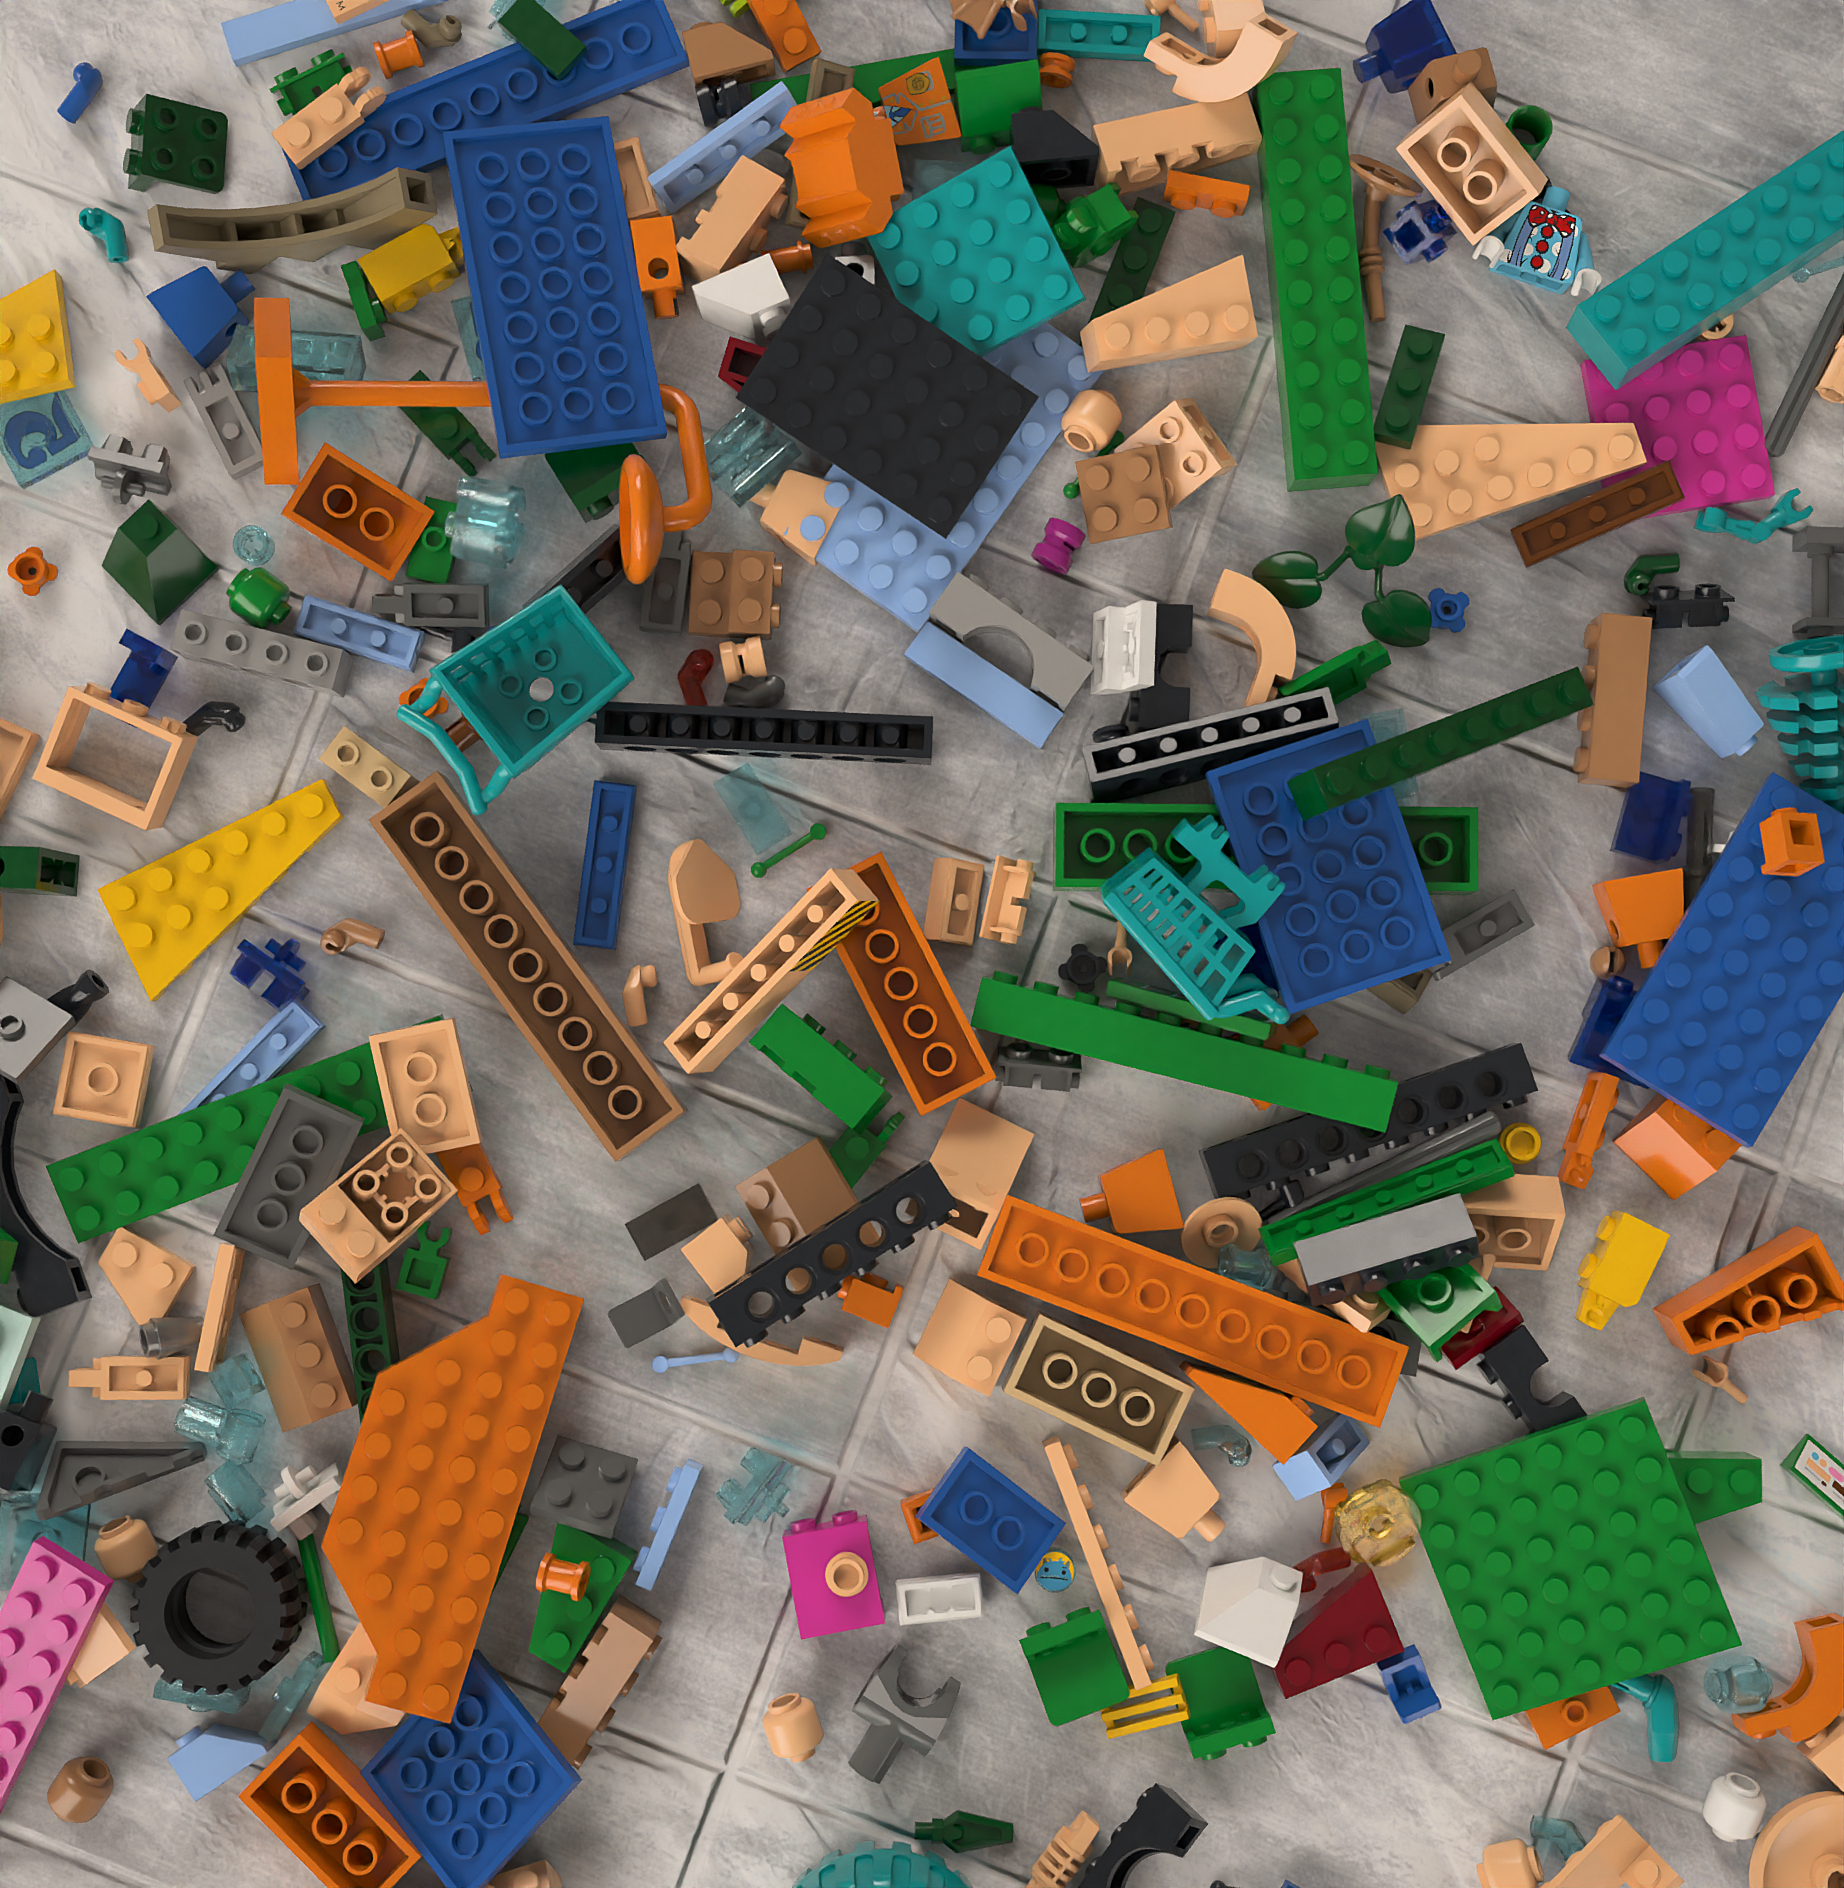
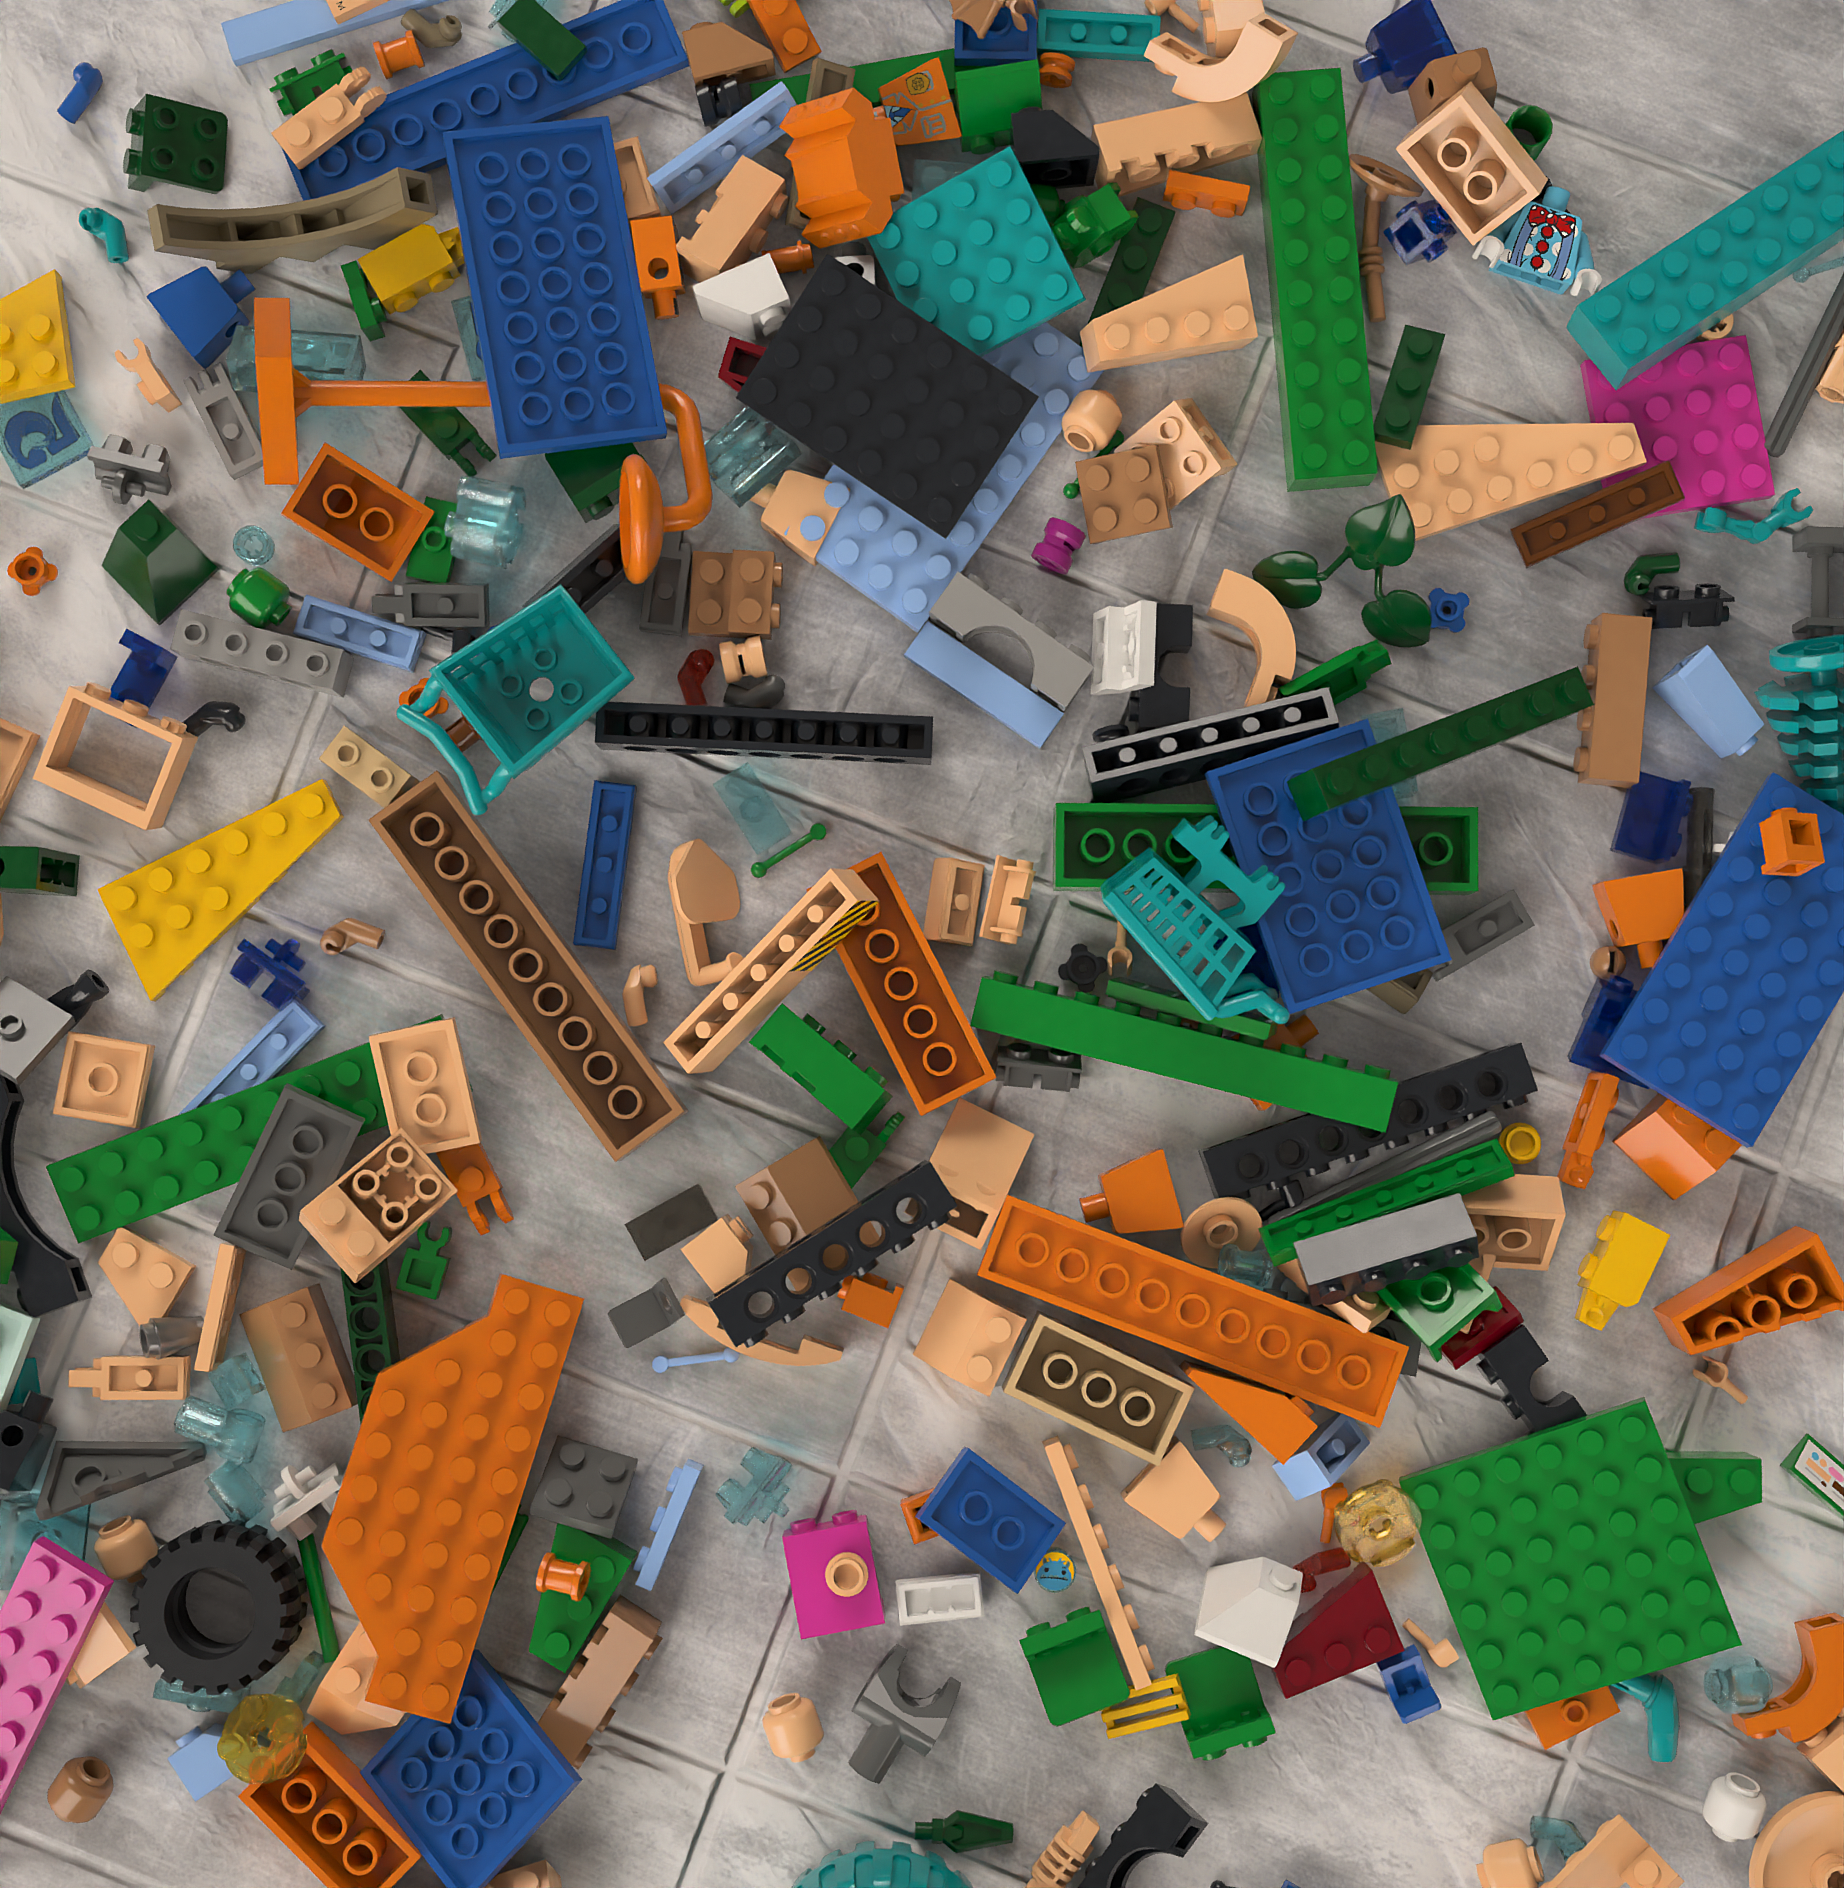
(240, 1733): none -> clear yellow plate
(1441, 1654): none -> light nougat hand

